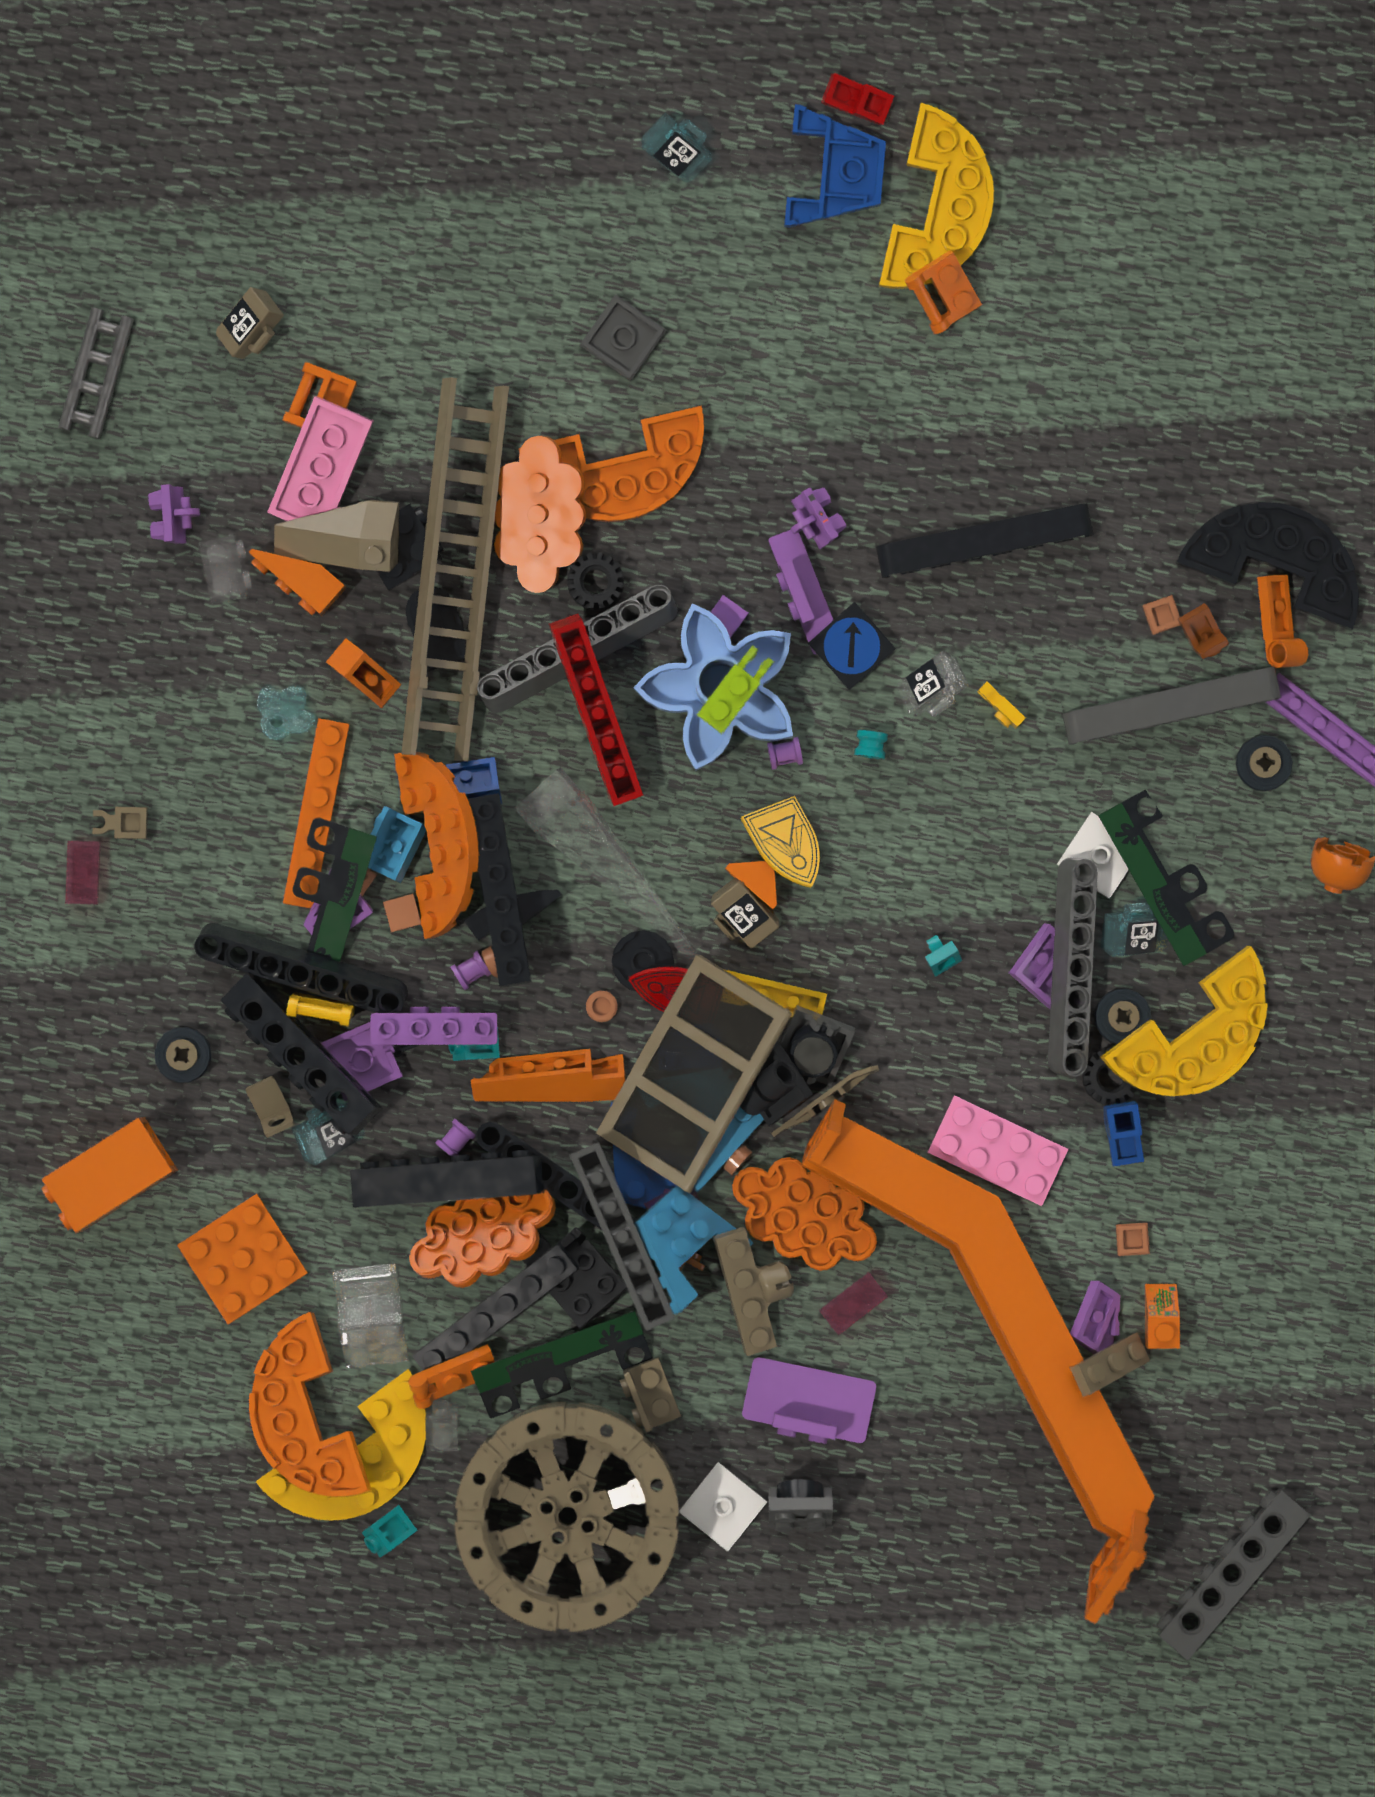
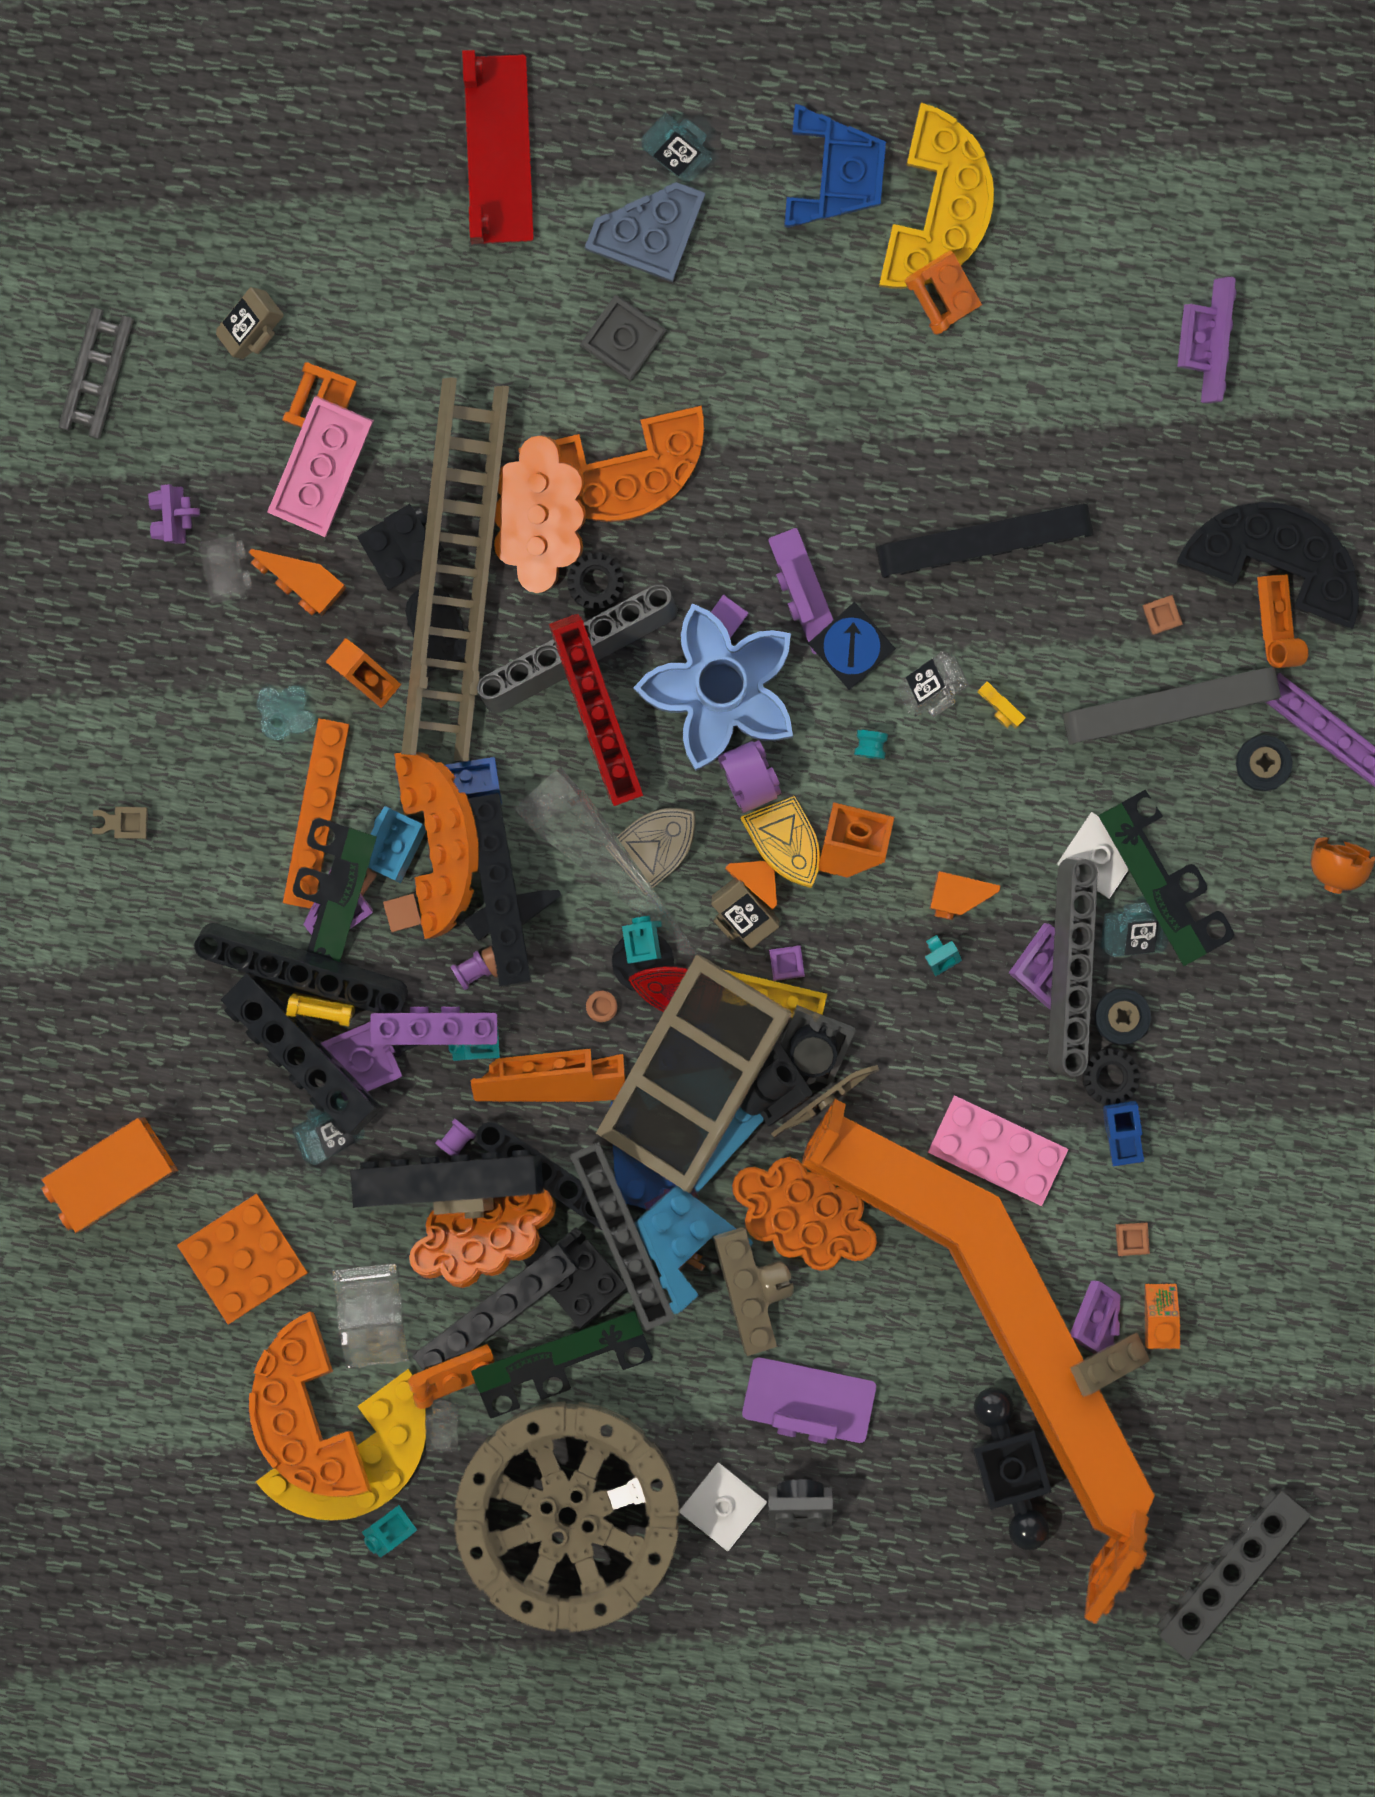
(82, 872): clear pink plate -> none
(197, 1055): black wheel -> none
(270, 1105): dark tan bracket -> none
(350, 536): dark tan wedge -> none
(471, 1207): none -> dark tan plate
(498, 148): none -> red bracket
(642, 939): none -> teal bracket
(649, 231): none -> sand blue plate
(650, 1393): dark tan bracket -> none
(659, 841): none -> dark tan shield
(733, 693): lime hinge -> none
(737, 1159): nougat tile -> none
(748, 777): none -> medium lavender brick
(785, 753): medium lavender bush -> none
(786, 963): none -> medium lavender tile
(813, 519): medium lavender hips -> none
(853, 1303): clear pink plate -> none
(854, 840): none -> orange slope
(857, 99): red slope -> none
(958, 894): none -> orange slope
(1011, 1468): none -> black brick
(1203, 632): dark orange bracket -> none
(1206, 339): none -> medium lavender bracket
(1207, 1050): yellow plate -> none

